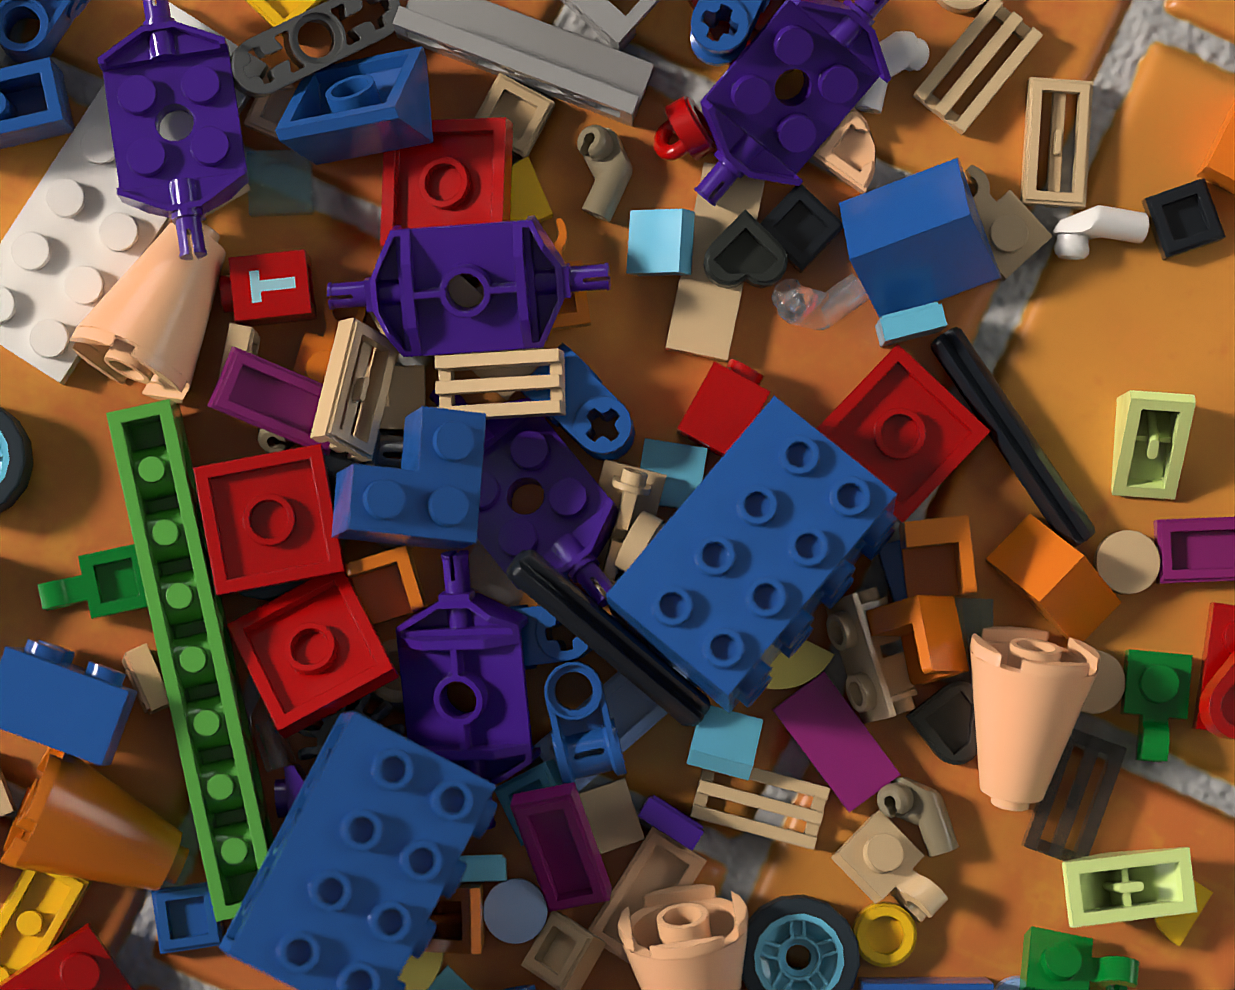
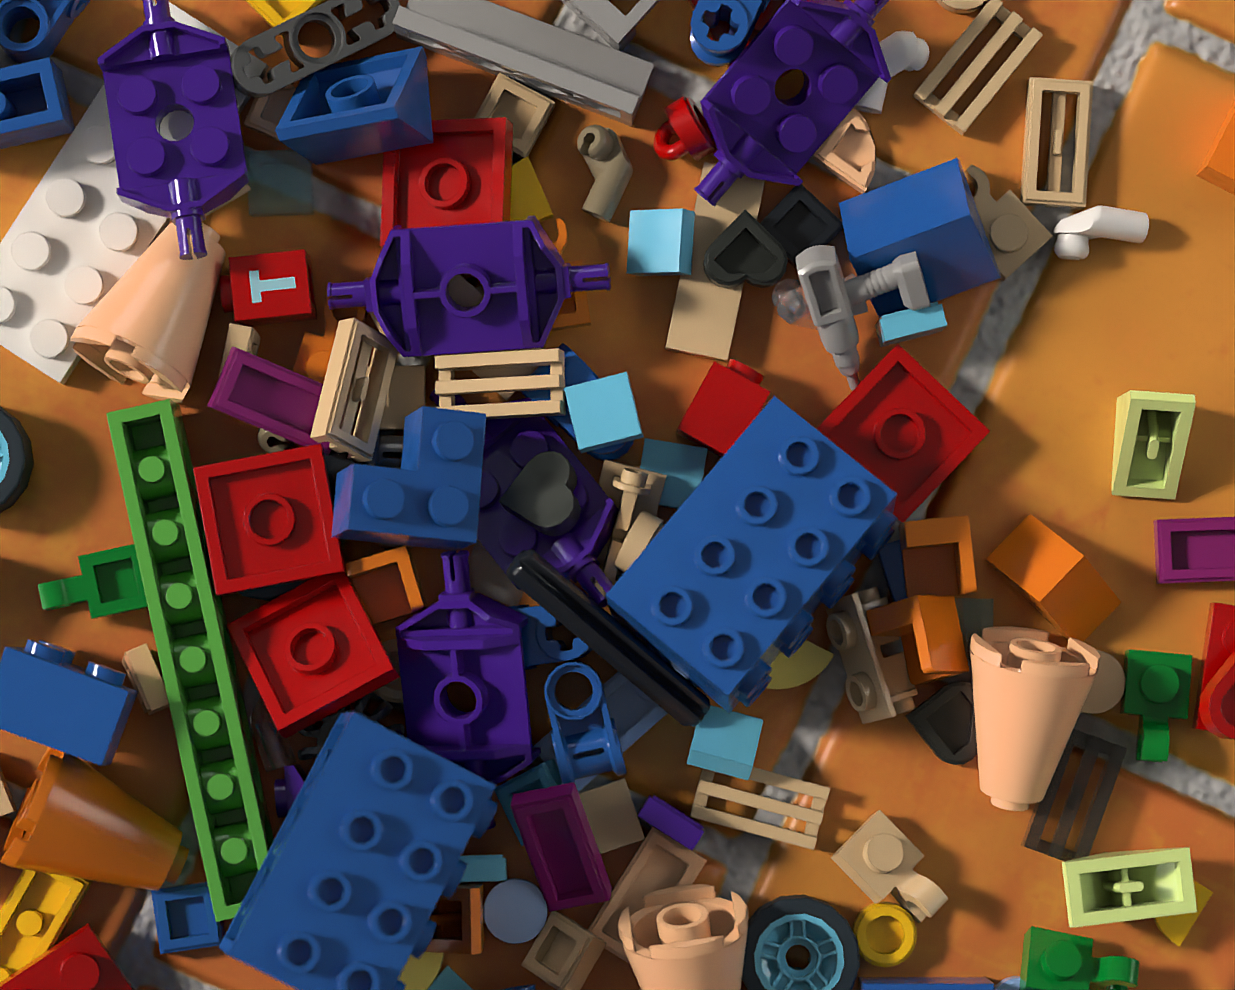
(545, 495): none -> pearl dark grey tile
(603, 412): none -> medium azure tile
(836, 301): none -> light grey piece
(836, 741): magenta tile -> none
(922, 807): dark tan arm -> none
(1012, 437): black axle -> none
(1127, 561): tan tile -> none
(1183, 219): black tile -> none

